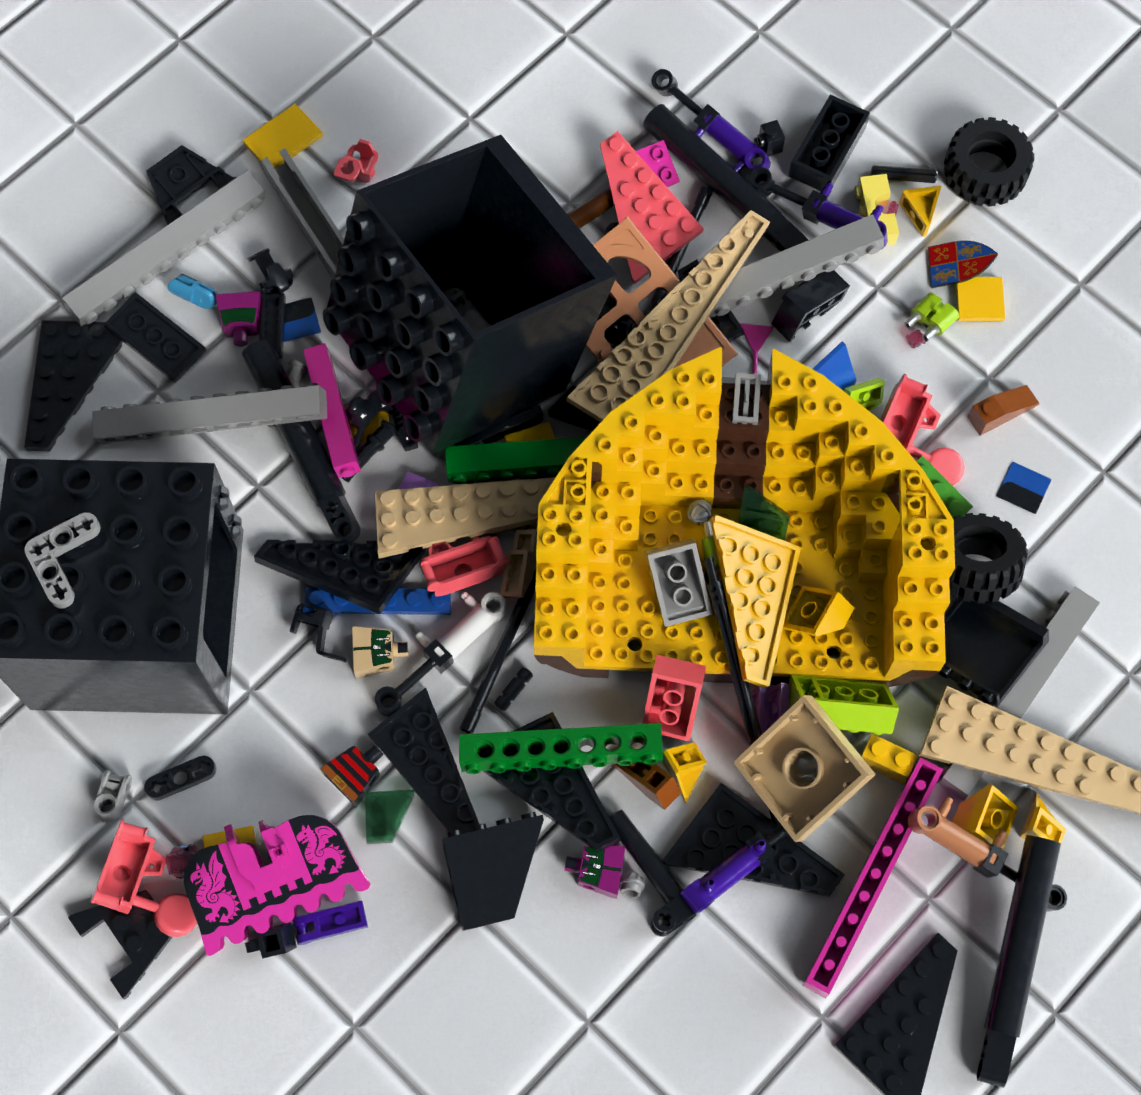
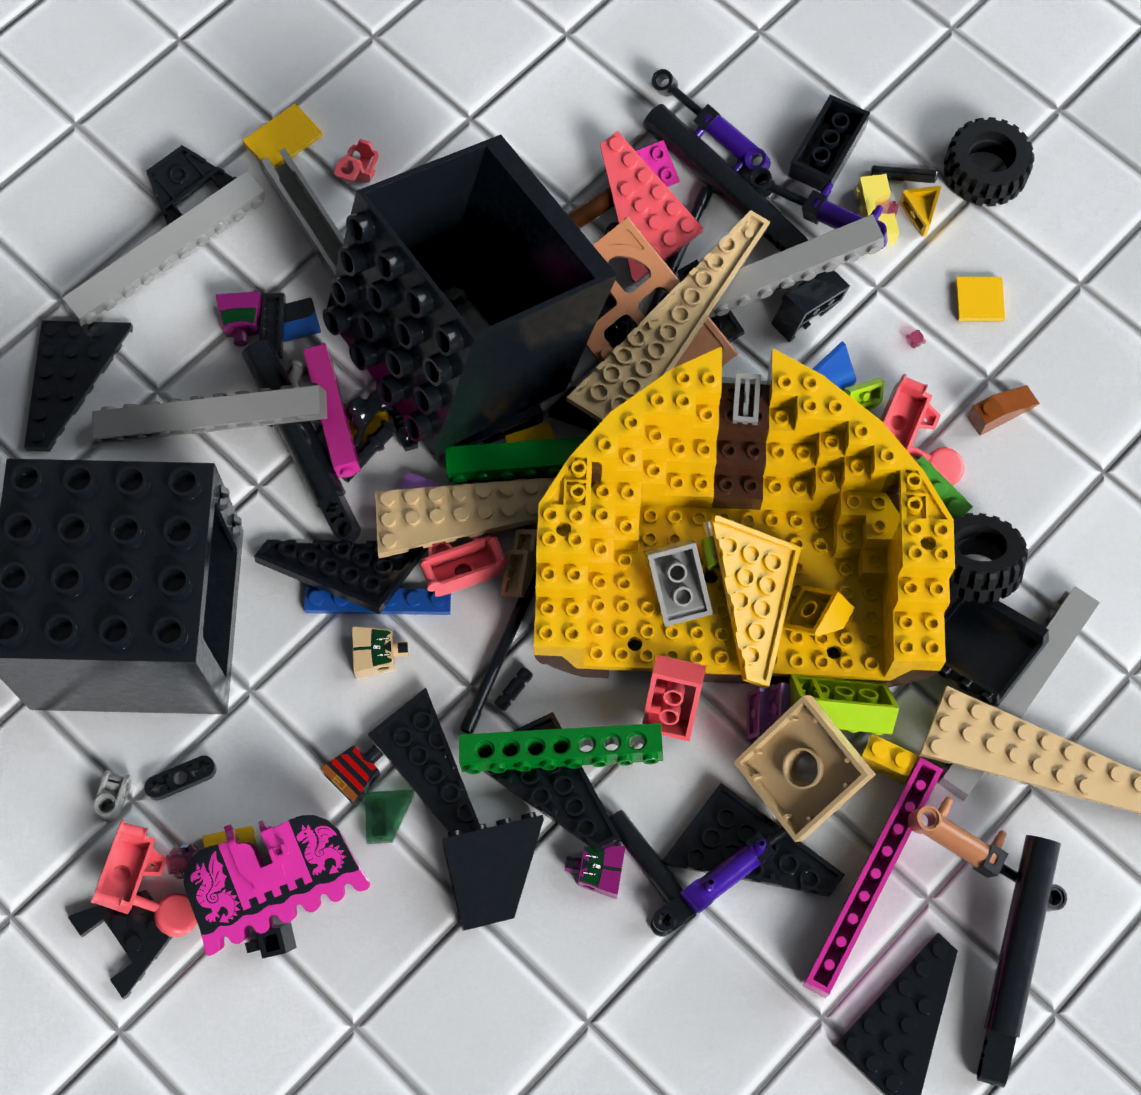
(49, 559): light grey beam -> none
(155, 337): black tile -> none
(193, 291): dark azure arm -> none
(276, 278): black piece -> none
(322, 619): black piece -> none
(330, 922): dark purple plate -> none
(443, 651): piece -> none
(632, 884): light grey plate -> none
(652, 782): dark orange slope -> none
(685, 766): yellow slope -> none
(699, 511): light grey plate -> none
(741, 687): black axle -> none
(756, 336): dark pink piece -> none
(762, 514): clear green wing -> none
(770, 138): black brick -> none
(934, 314): lime piece -> none
(958, 261): shield -> none
(986, 814): yellow slope -> none
(1024, 487): sticker -> none
(1042, 823): yellow slope -> none

